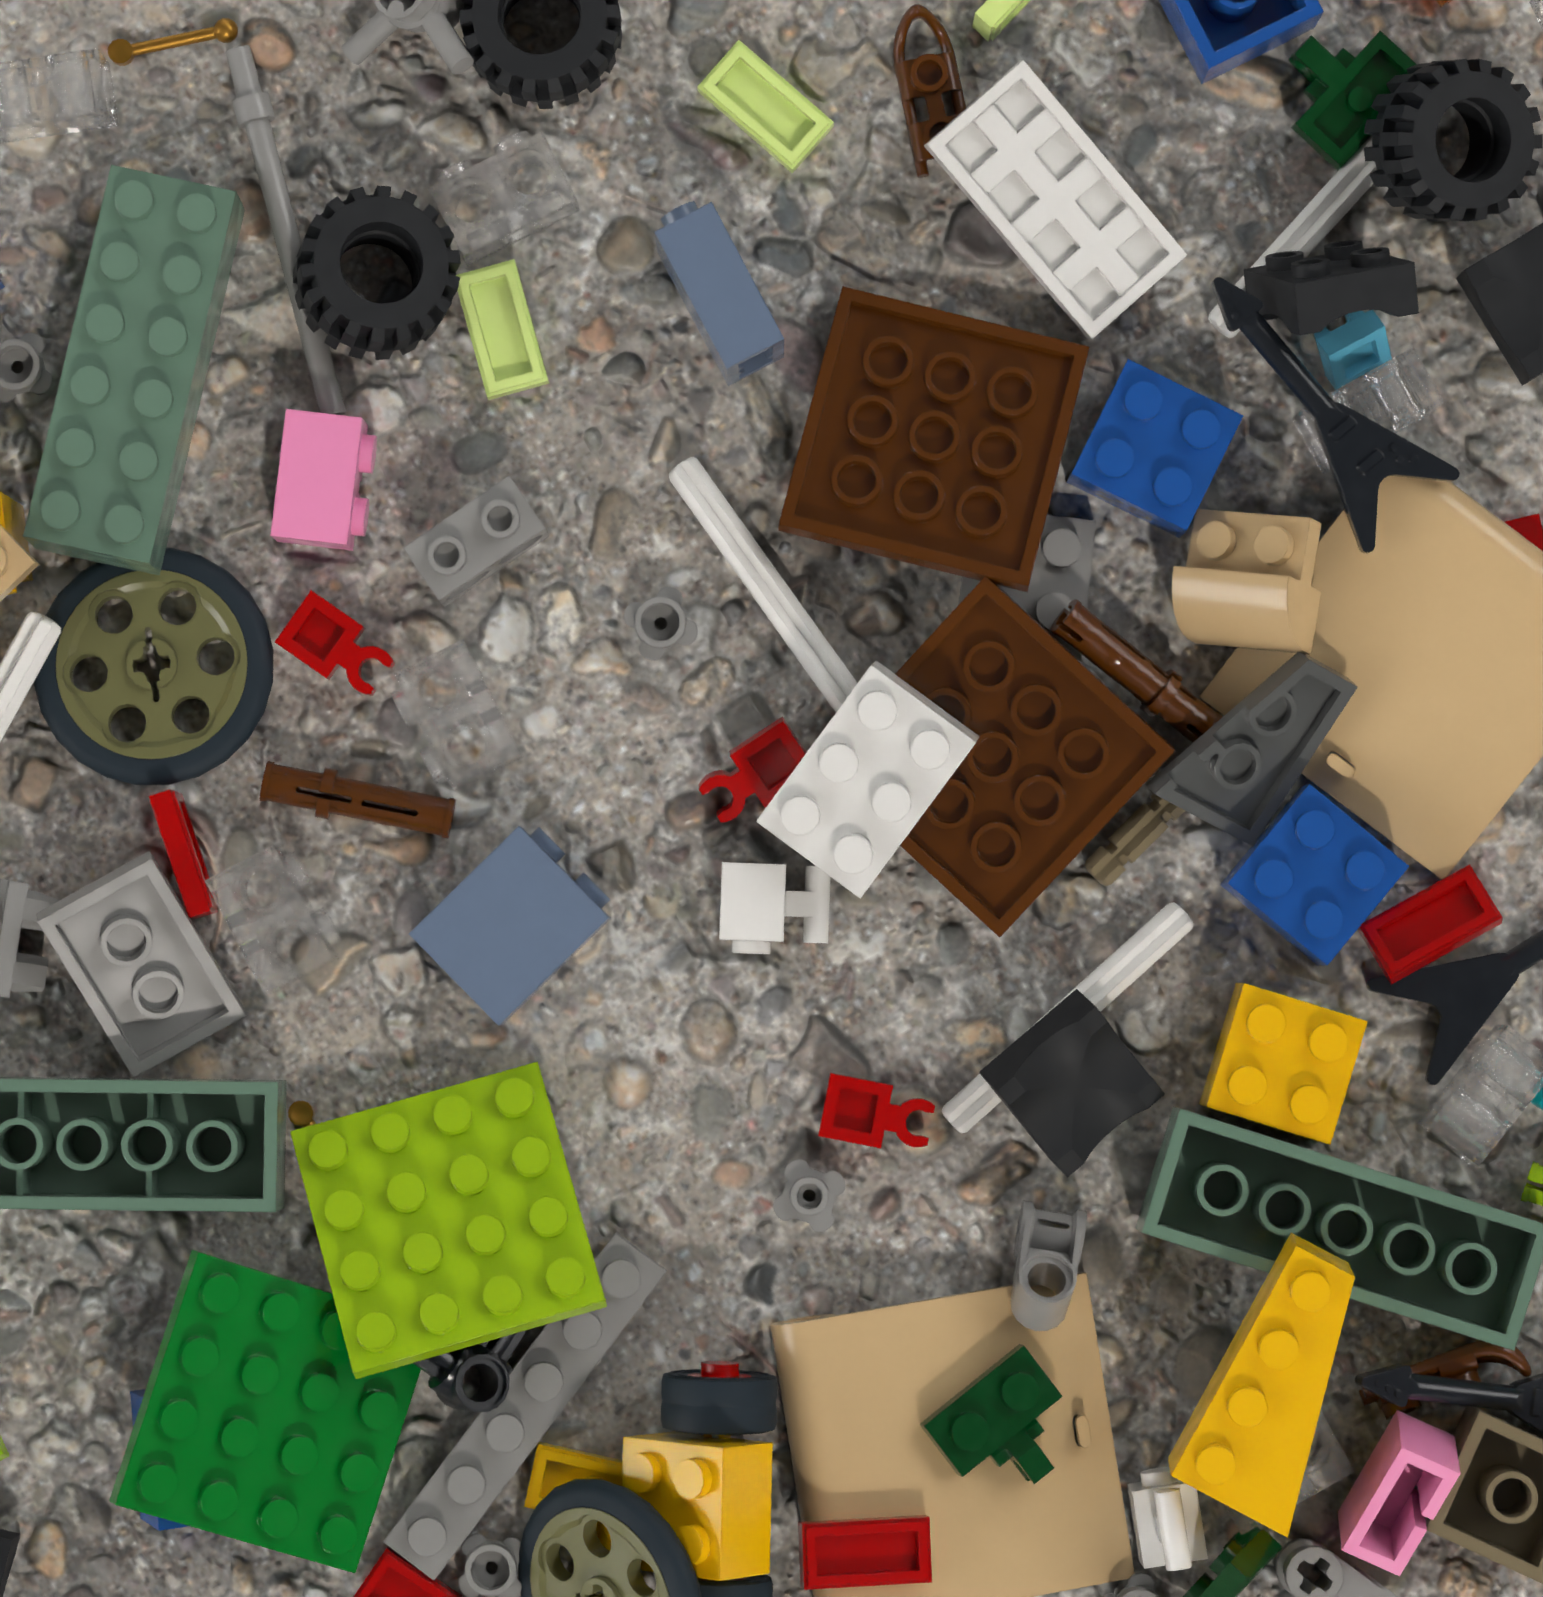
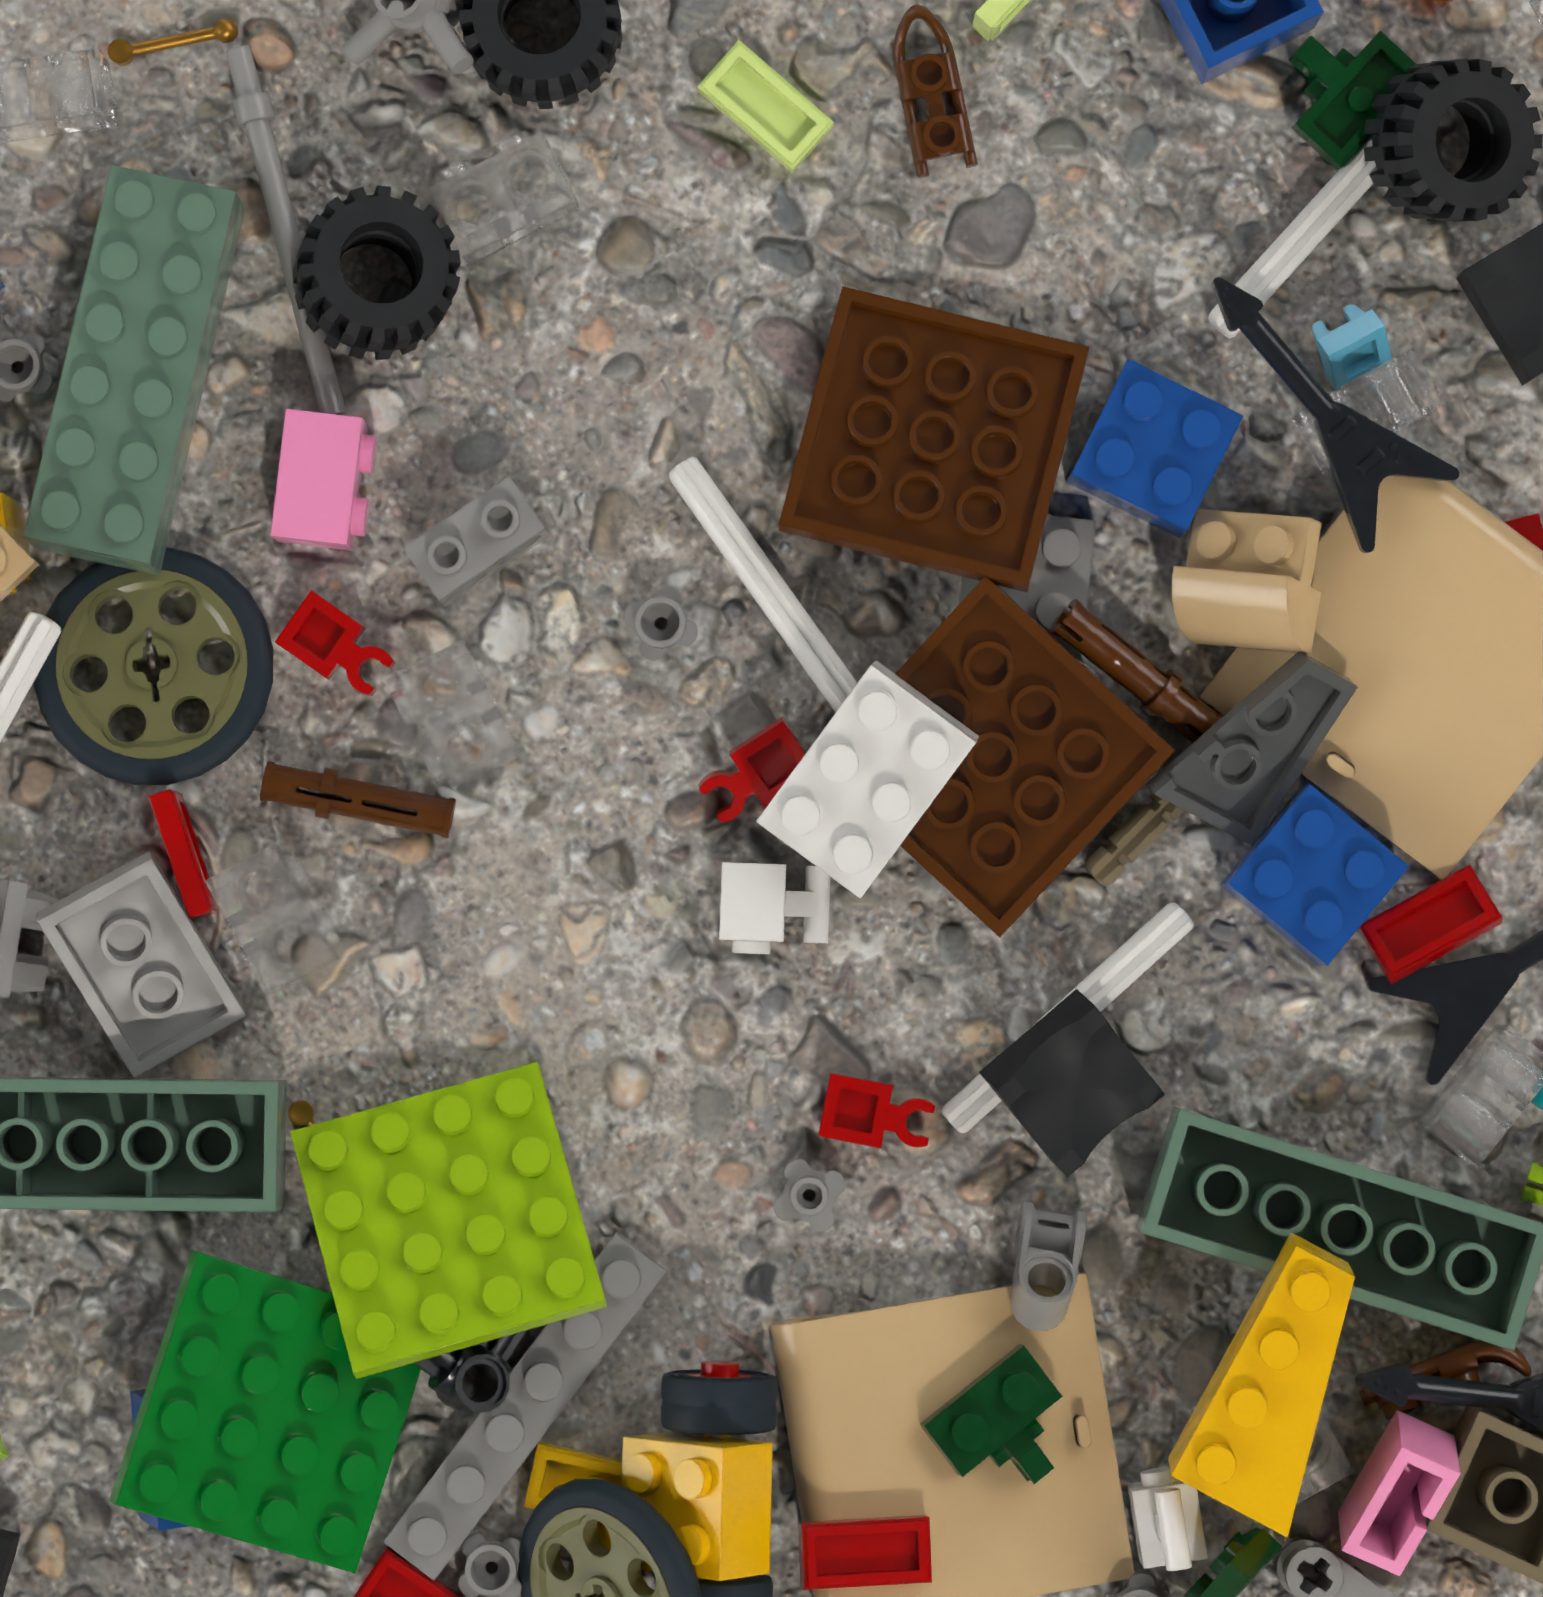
(501, 330): yellowish green tile -> none
(512, 923): sand blue brick -> none
(718, 291): sand blue brick -> none
(1055, 200): white plate -> none
(1283, 1062): yellow brick -> none
(1328, 286): black brick -> none

